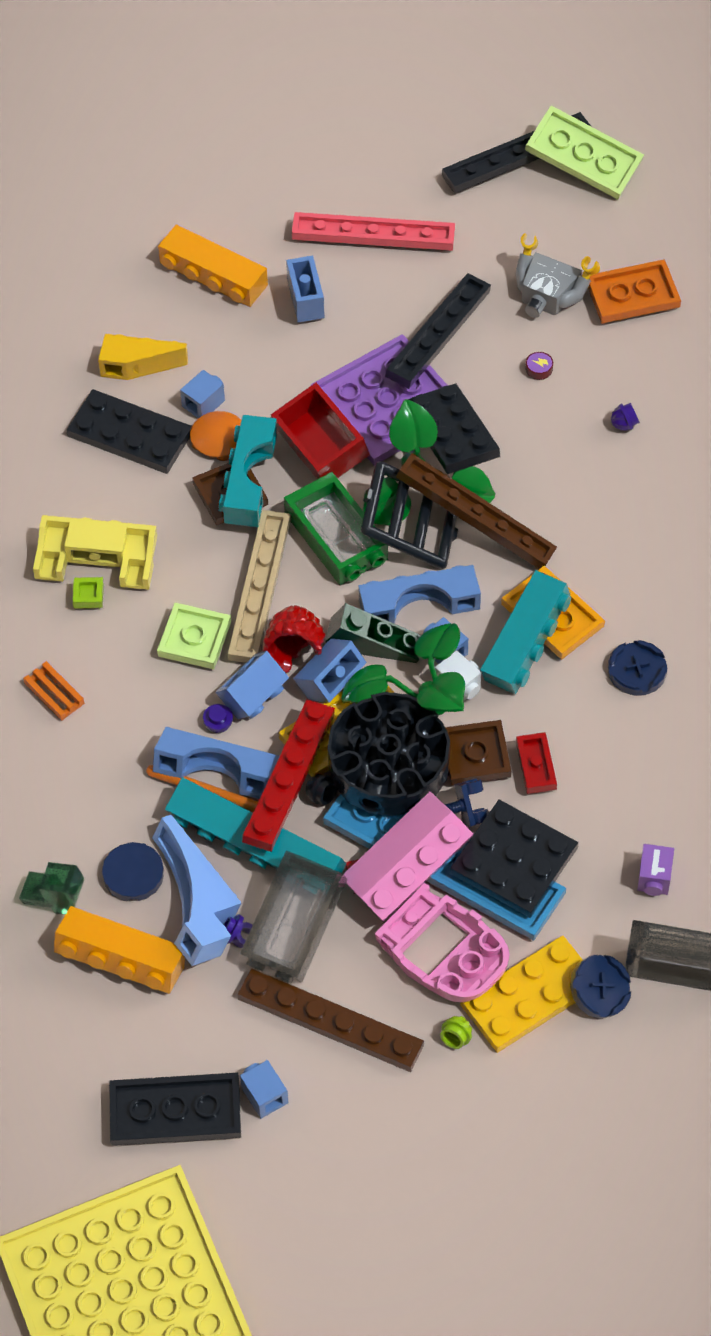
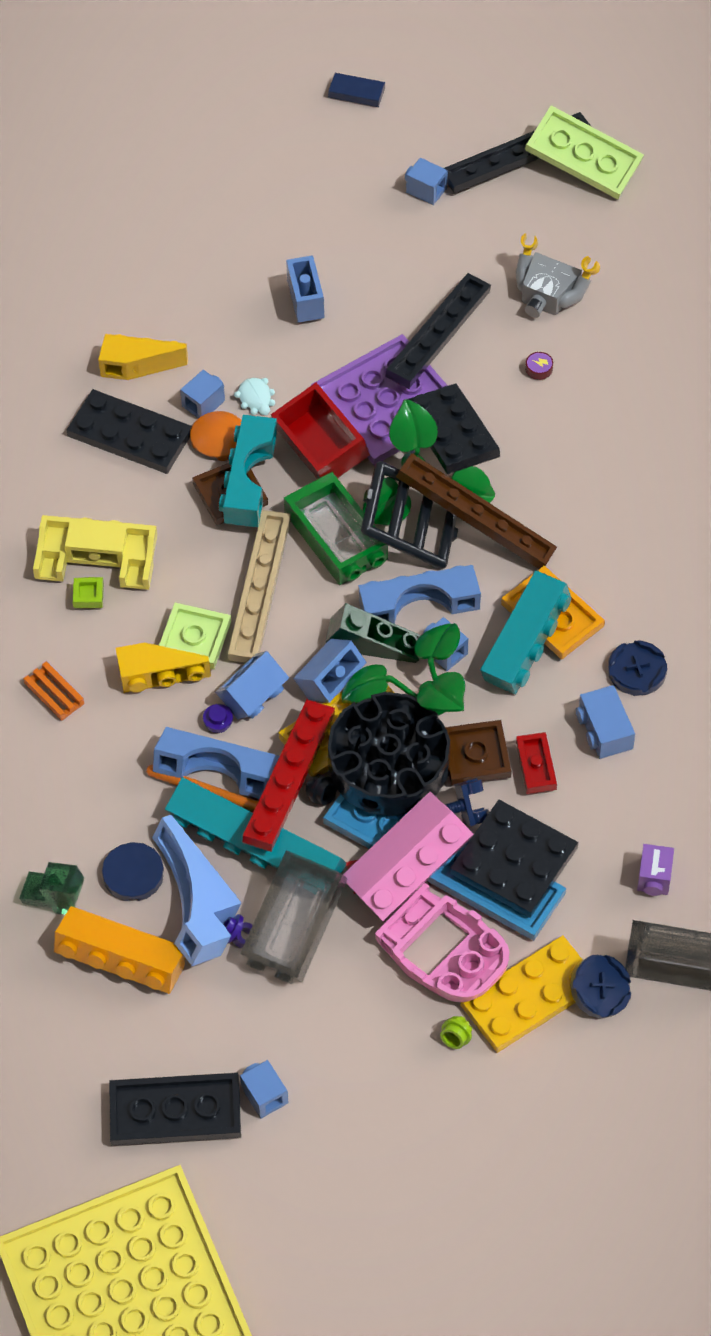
(154, 666): none -> yellow slope
(213, 265): light orange brick -> none
(256, 395): none -> light aqua piece
(290, 633): red hair -> none
(331, 1020): reddish brown plate -> none
(356, 89): none -> dark blue tile
(373, 231): coral plate -> none
(426, 181): none -> medium blue brick
(468, 669): white brick -> none
(606, 722): none -> medium blue brick
(624, 417): dark purple plate -> none
(633, 291): orange plate -> none

